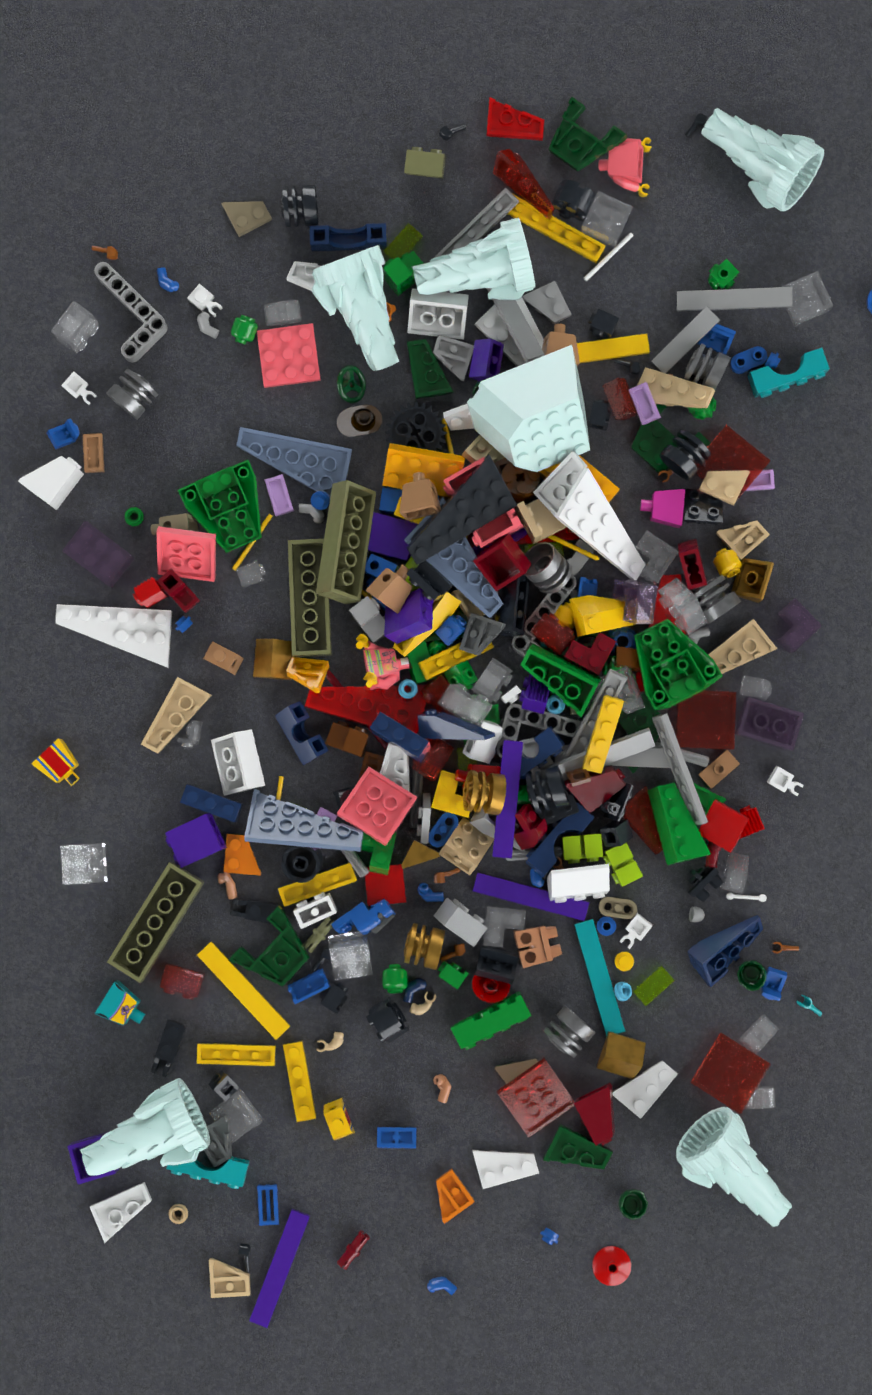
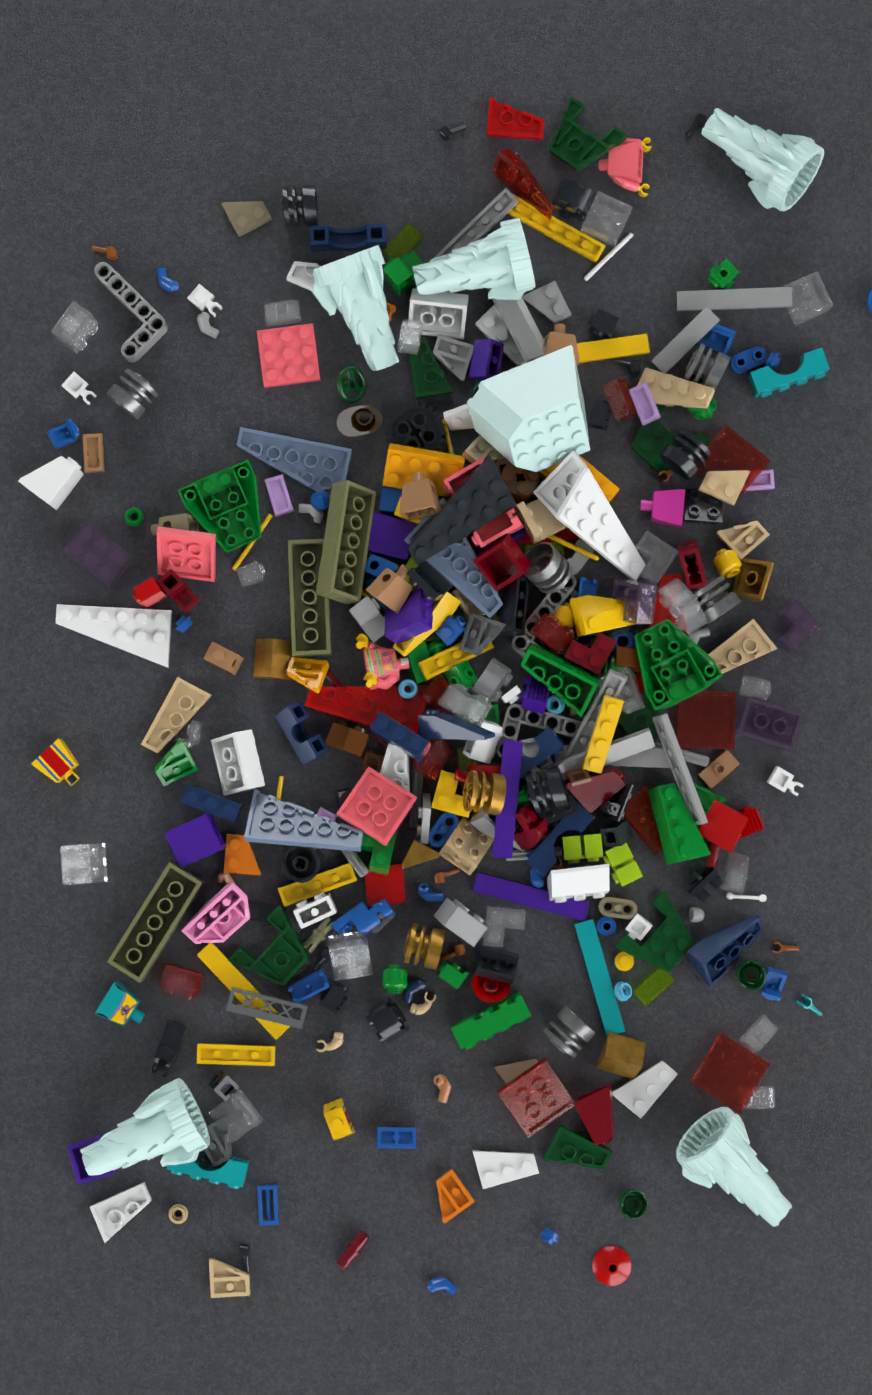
(176, 764): none -> green wing
(219, 916): none -> bright pink wedge
(244, 329): green head -> none
(263, 1014): none -> dark grey fence
(279, 1268): dark purple tile -> none
(299, 1081): yellow plate -> none
(410, 336): none -> clear beam
(425, 163): olive brick -> none
(537, 940): nougat hips -> none
(666, 943): none -> dark green wing

